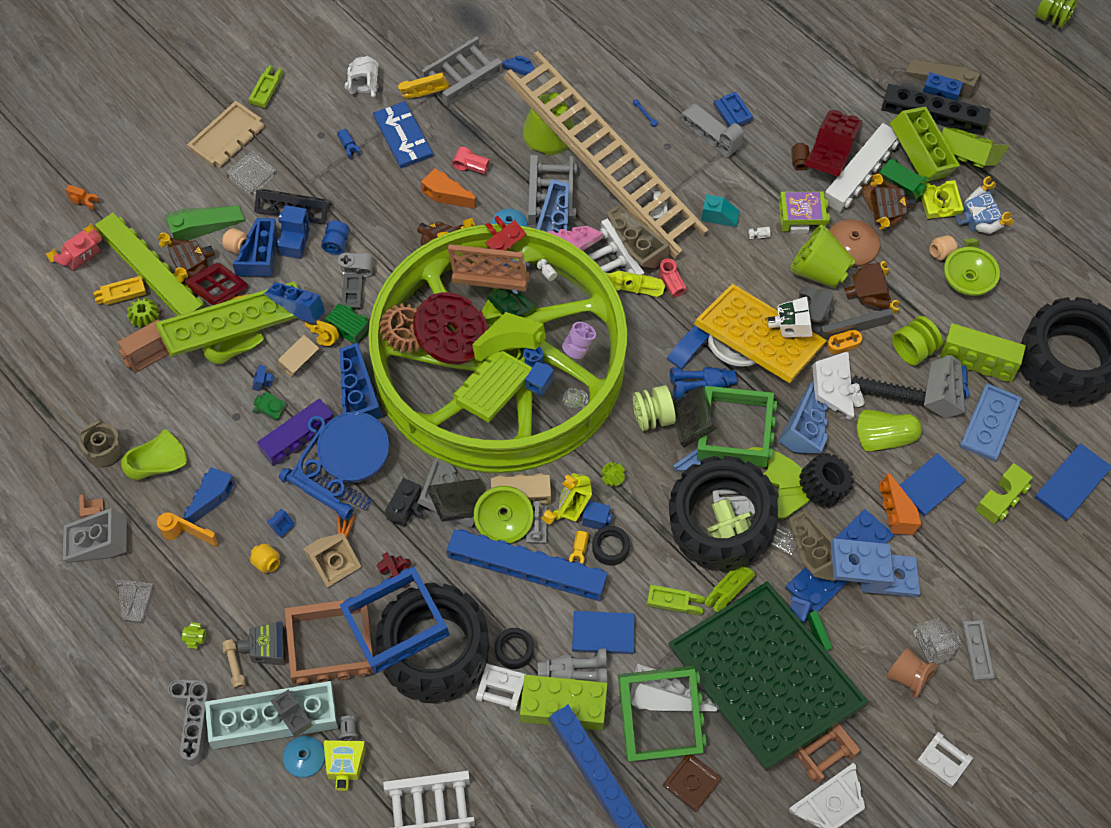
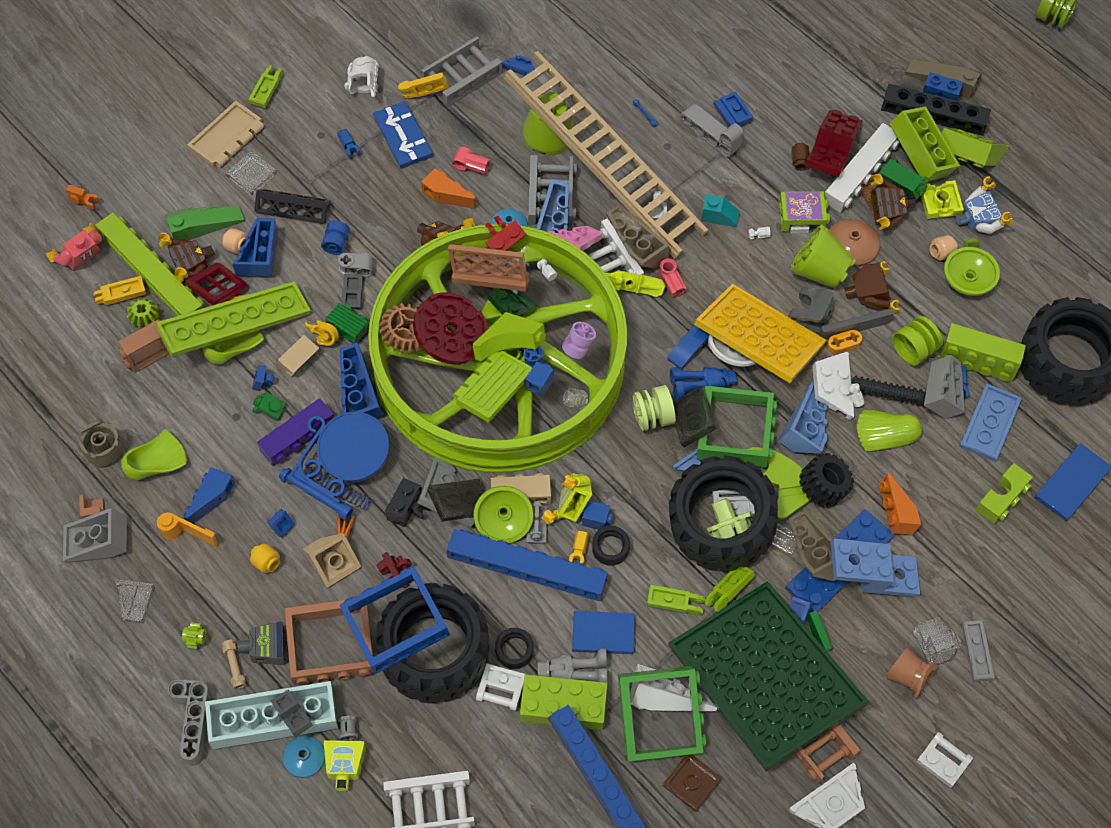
(294, 231): blue brick -> none
(299, 302): blue slope -> none
(613, 474): lime gear -> none
(793, 319): white torso -> none
(932, 484): blue tile -> none

